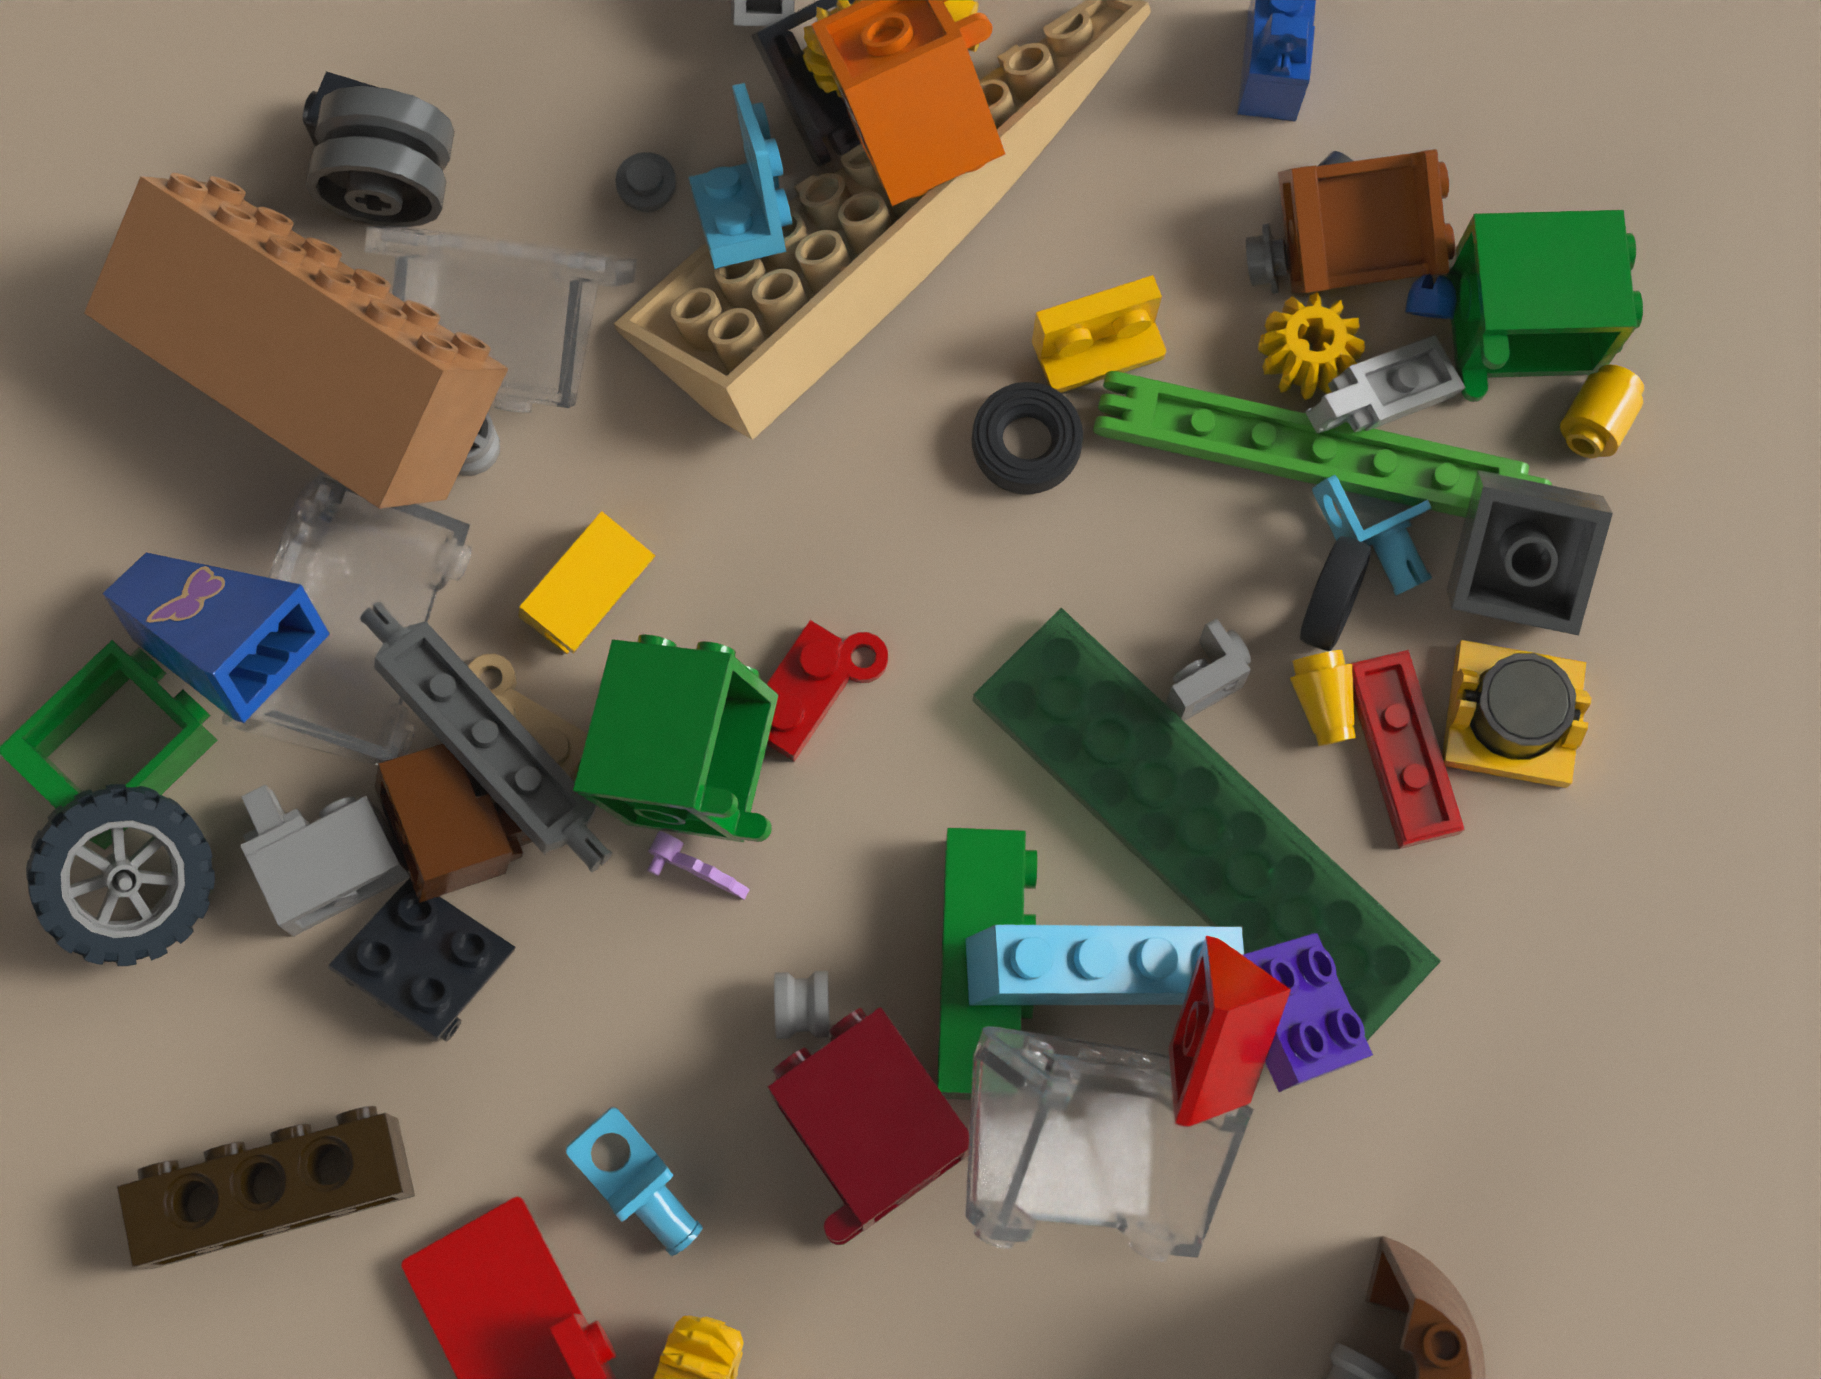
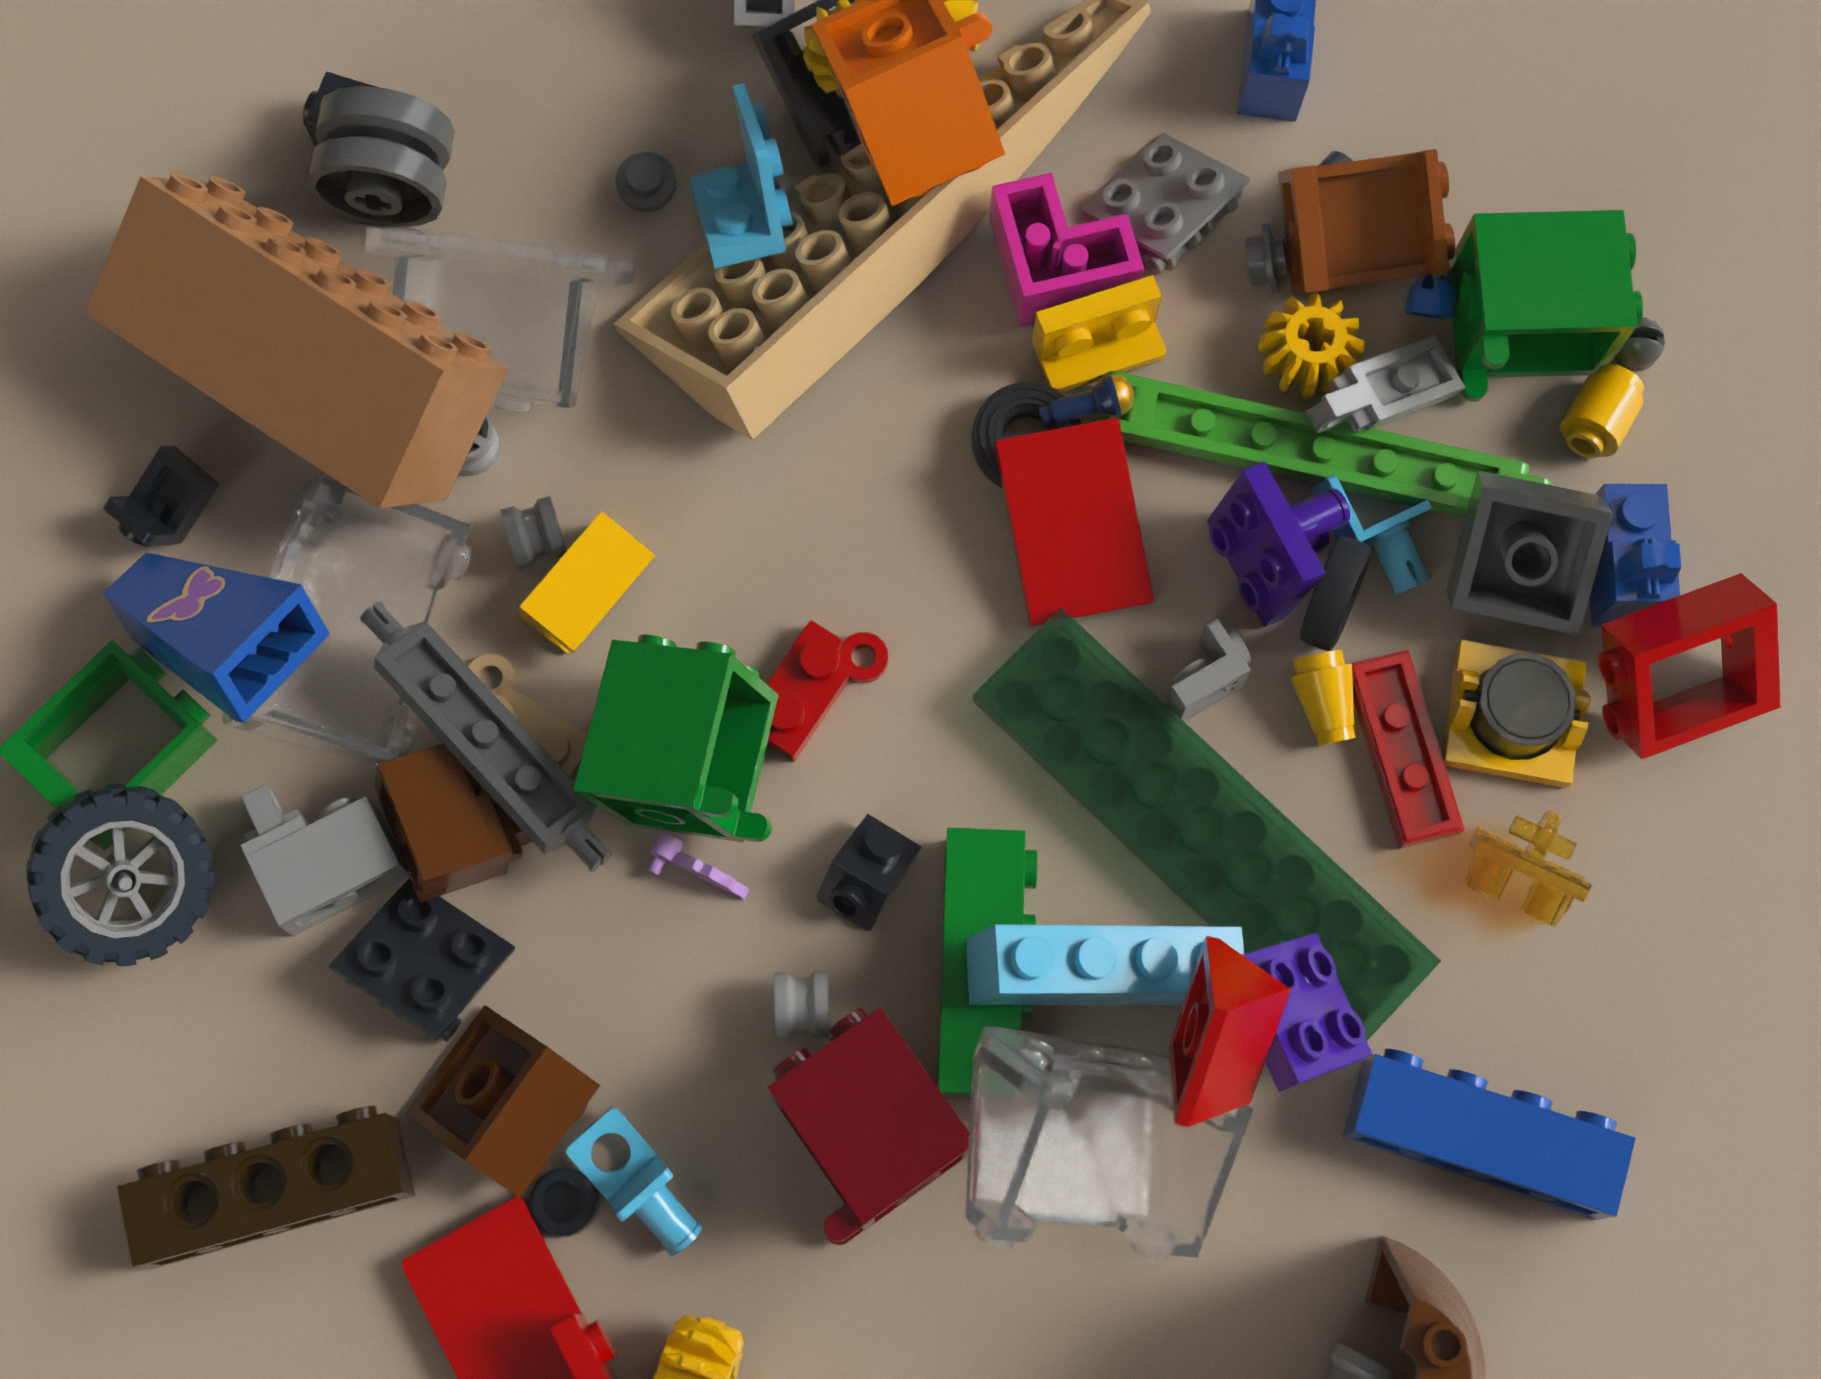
(164, 500): none -> black bracket
(502, 1101): none -> reddish brown slope
(533, 532): none -> dark grey wheel
(563, 1202): none -> black tile
(867, 872): none -> black bracket
(1049, 260): none -> dark pink brick
(1074, 521): none -> red tile
(1108, 397): none -> dark blue piece
(1170, 199): none -> light grey hinge
(1273, 542): none -> dark purple plate
(1490, 1136): none -> blue brick
(1552, 886): none -> clear yellow hips
(1638, 556): none -> blue hinge
(1642, 353): none -> dark grey hinge
(1750, 665): none -> red window

